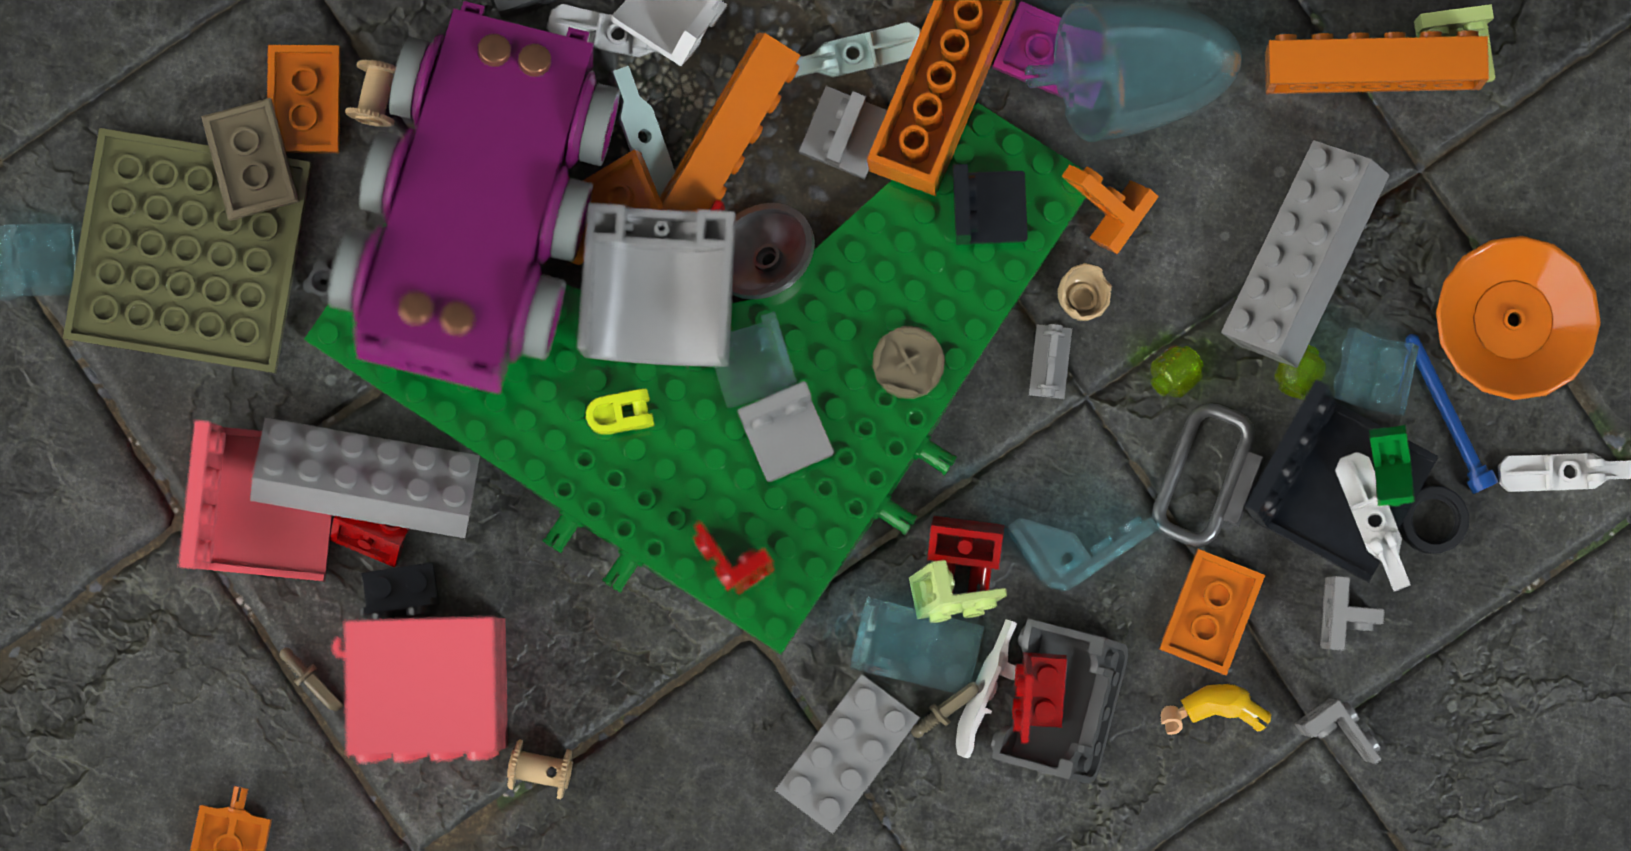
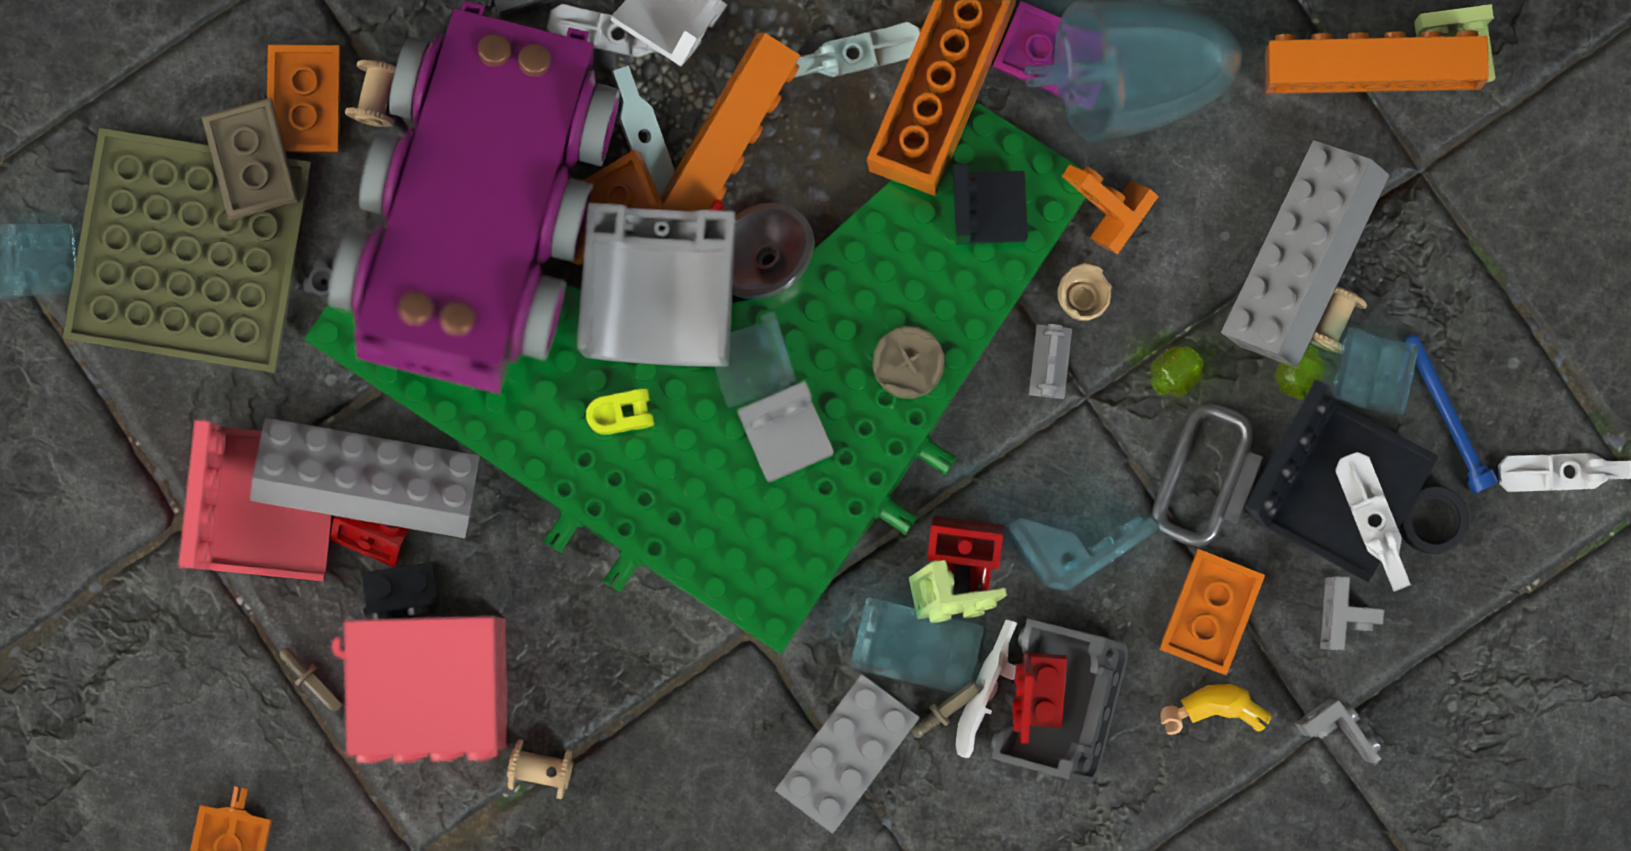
(750, 569): red bracket -> none
(843, 131): light grey bracket -> none
(1335, 319): none -> tan hose
(1392, 466): green bracket -> none
(1554, 312): orange dish -> none

